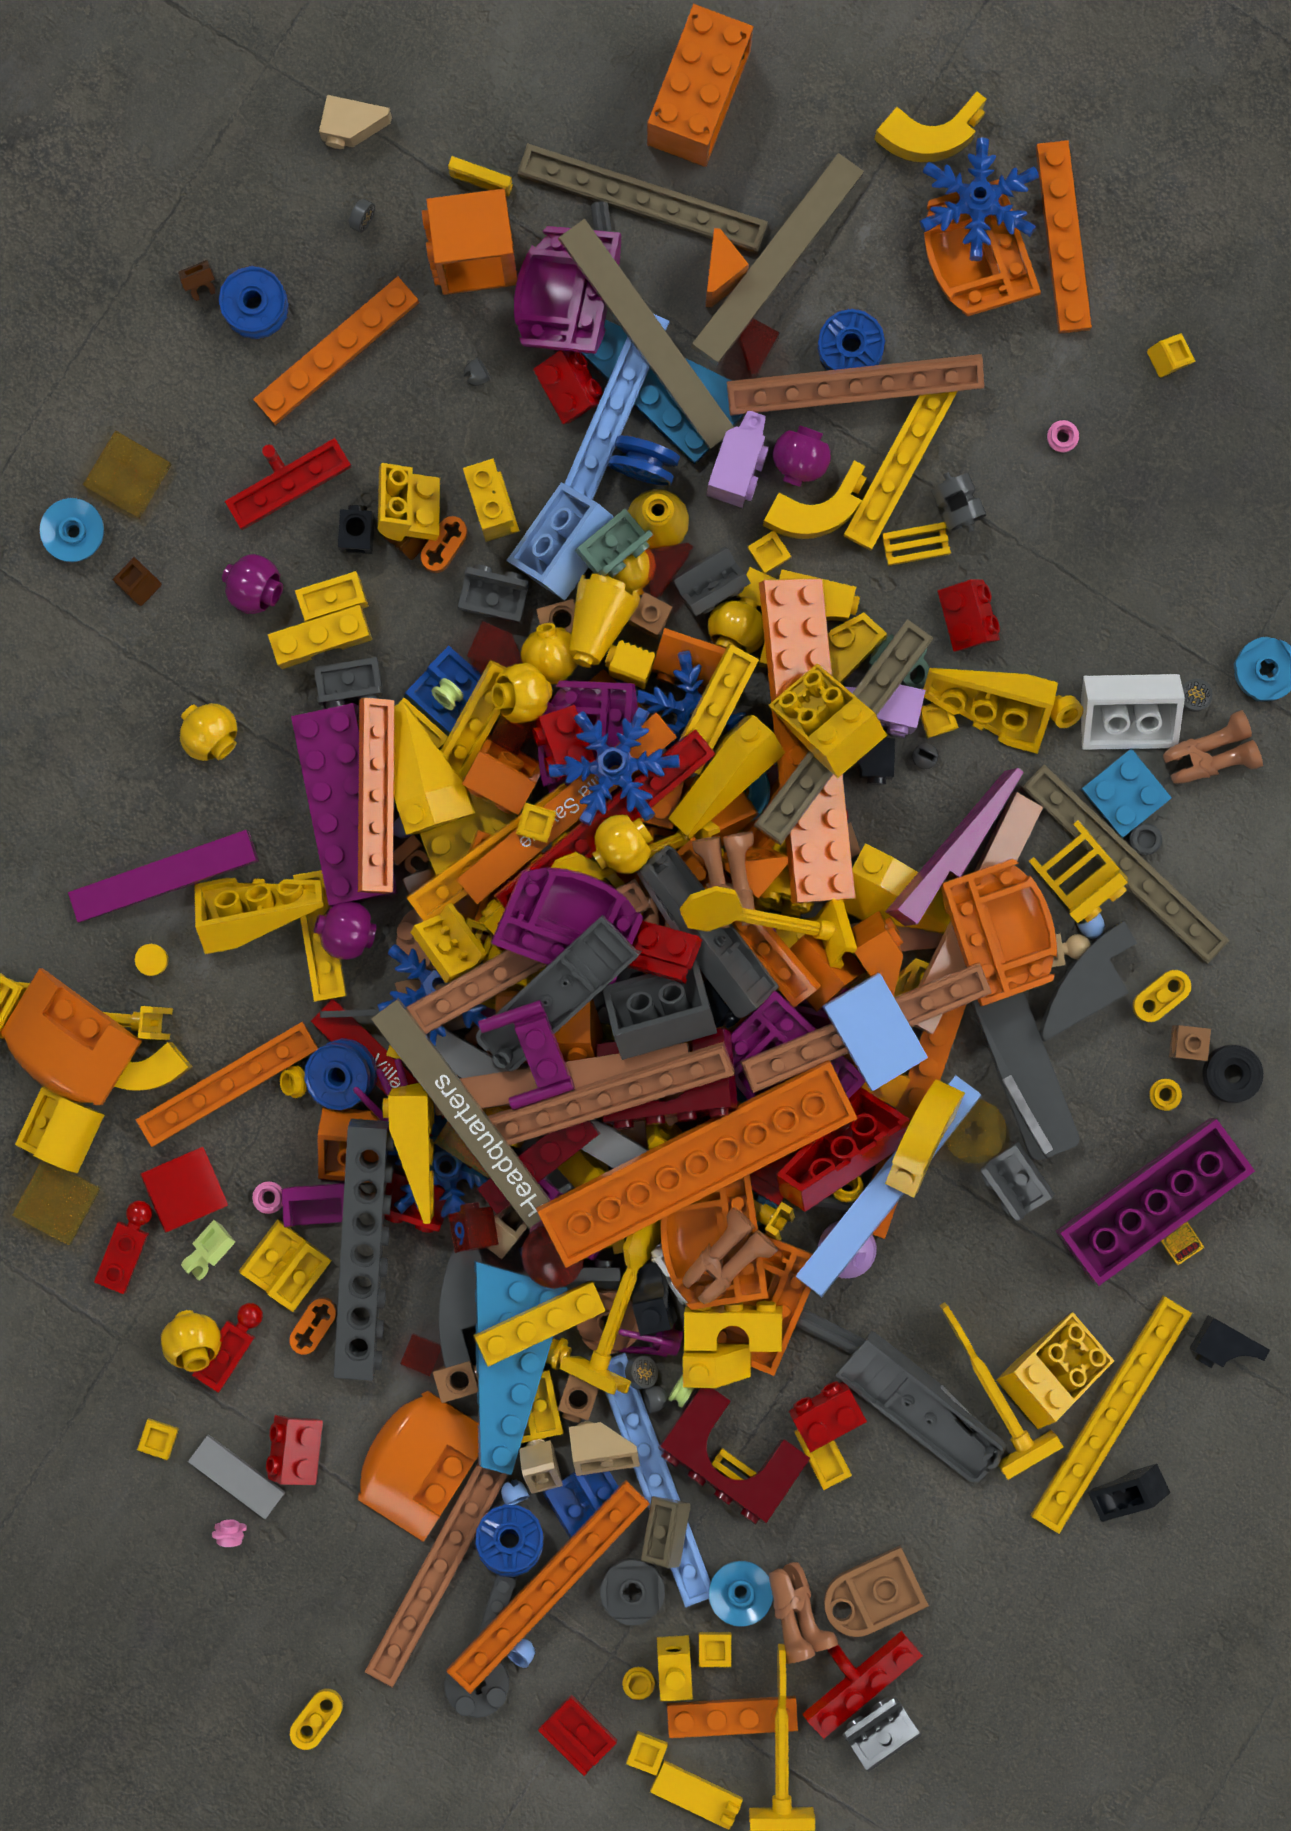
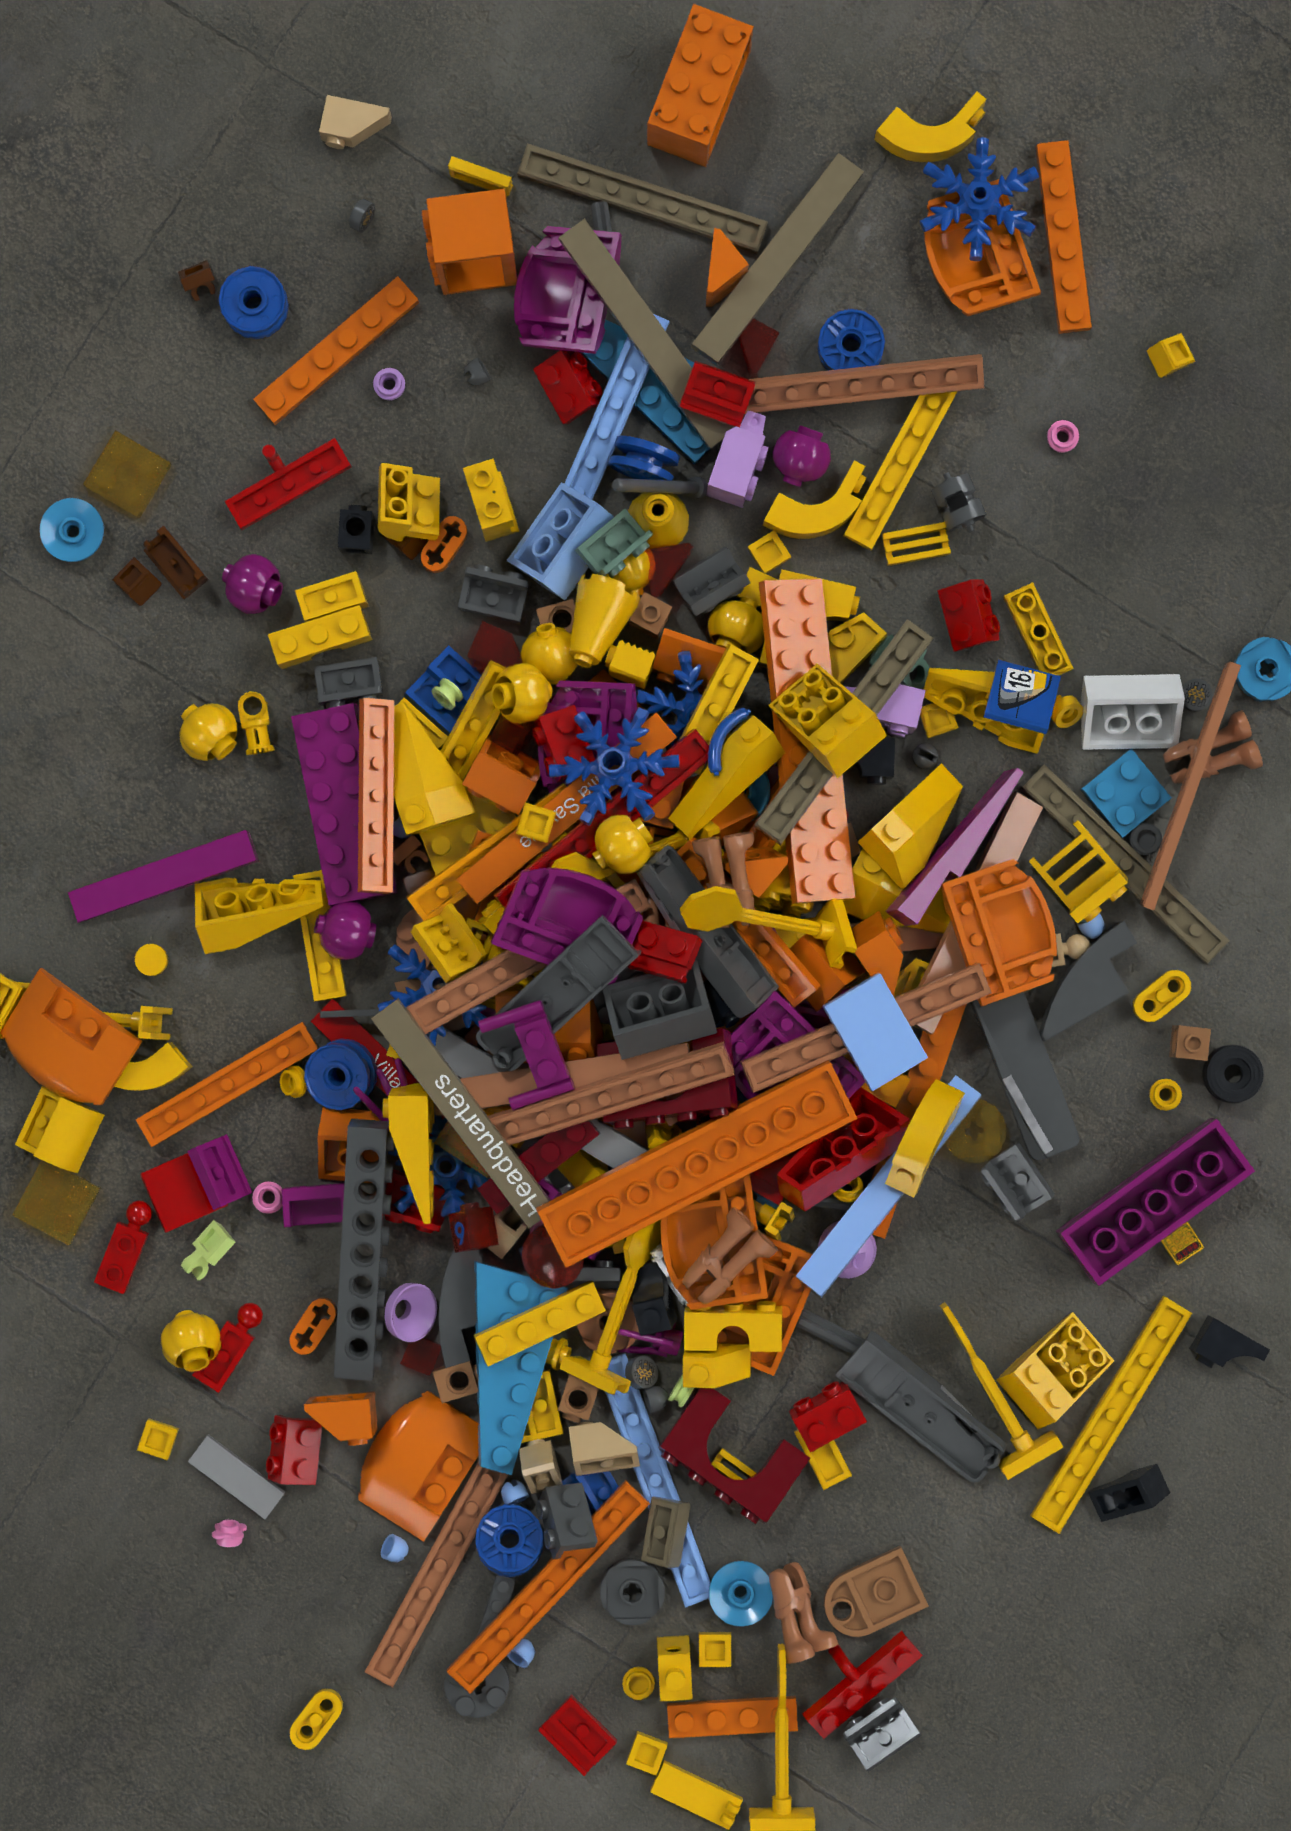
(174, 563): none -> reddish brown hinge
(219, 1171): none -> magenta plate
(255, 722): none -> yellow connector
(285, 1265): yellow slope -> none
(346, 1415): none -> orange slope
(389, 374): none -> lavender plate
(394, 1548): none -> light blue hinge
(419, 1312): none -> lavender piece
(566, 1519): none -> dark grey bracket
(694, 487): none -> dark grey bar
(717, 394): none -> red plate
(719, 736): none -> blue piece
(912, 828): none -> yellow wedge
(1022, 696): none -> blue slope
(1029, 613): none -> yellow tile
(1190, 785): none -> nougat tile

